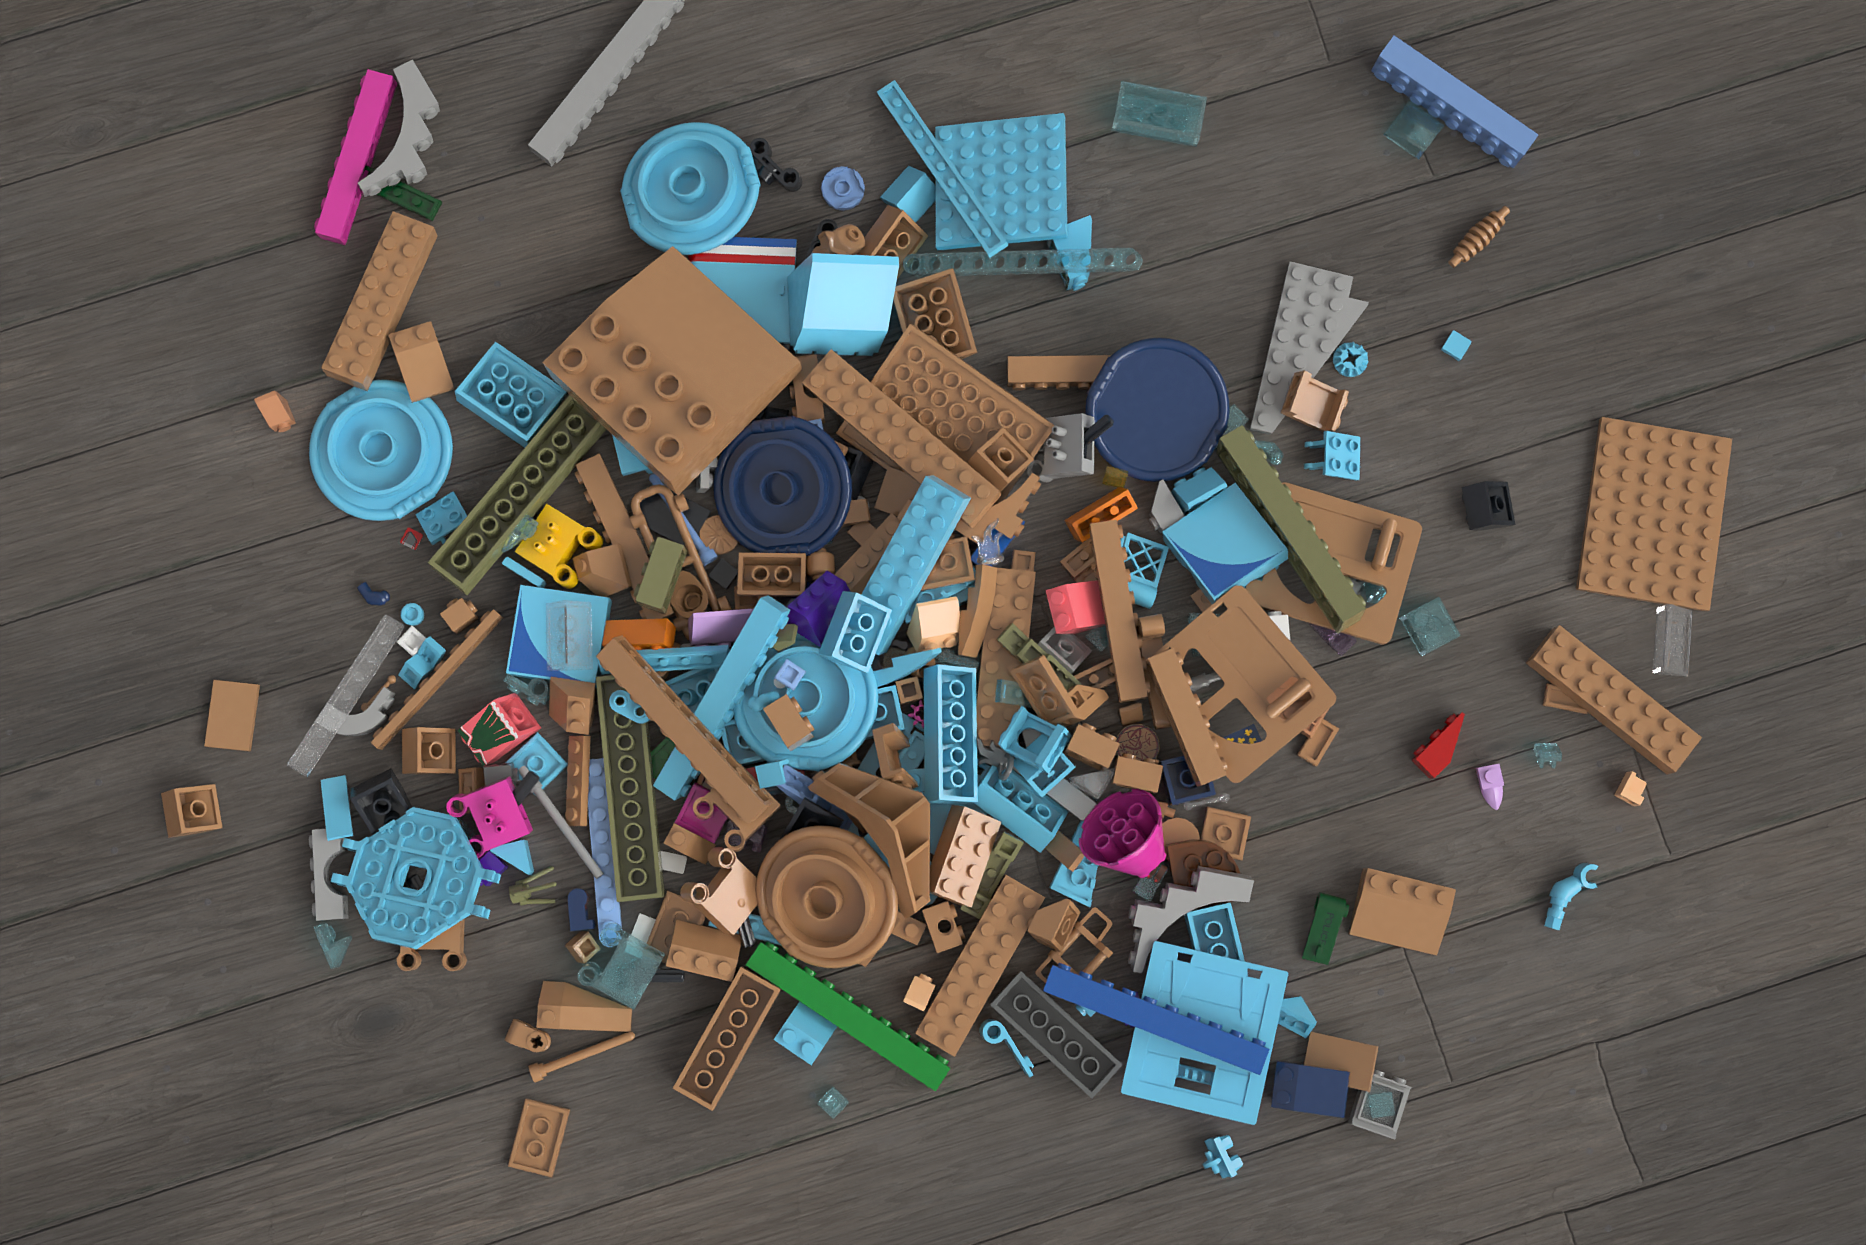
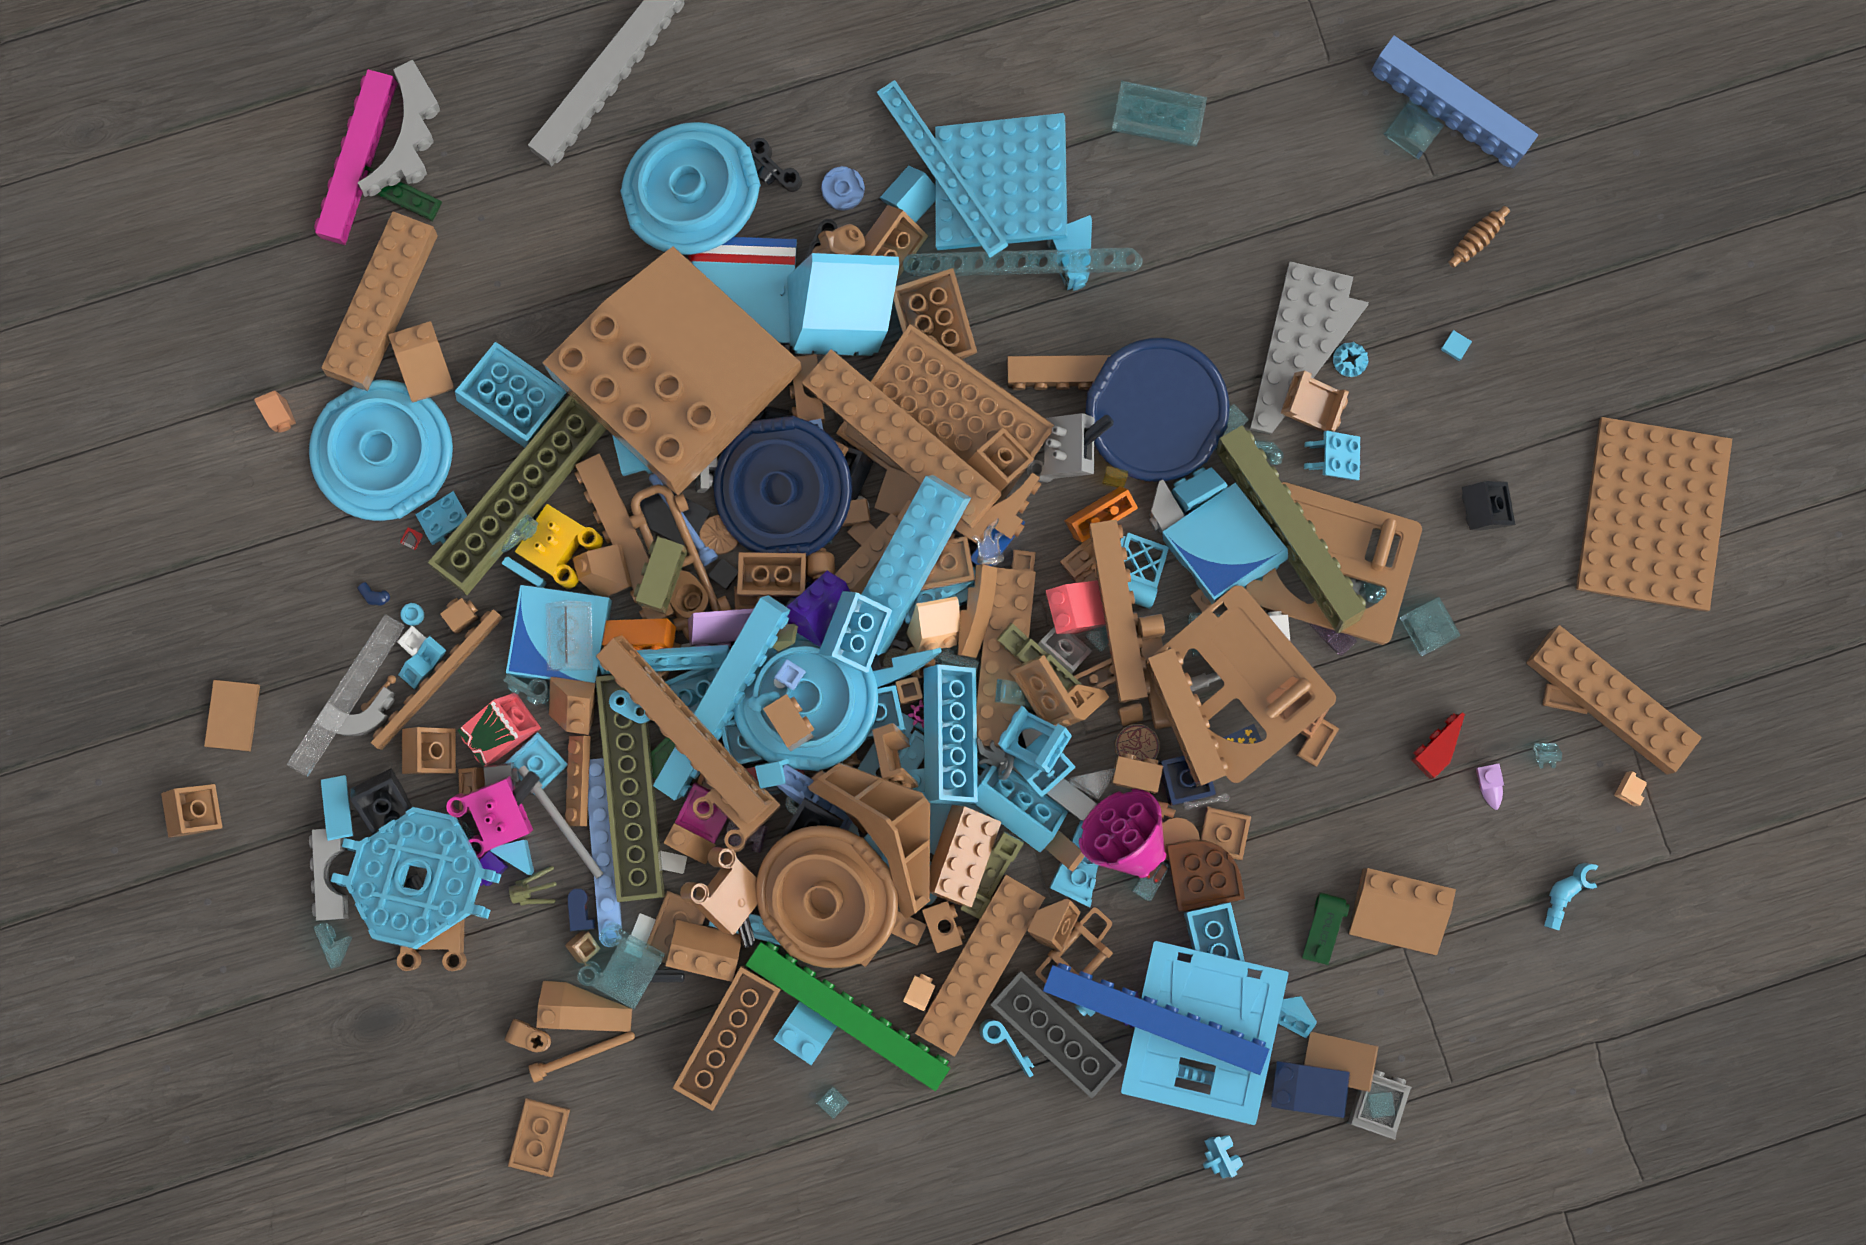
(1091, 747): medium nougat brick -> none
(1153, 918): light grey arch -> none
(1672, 641): clear slope -> none

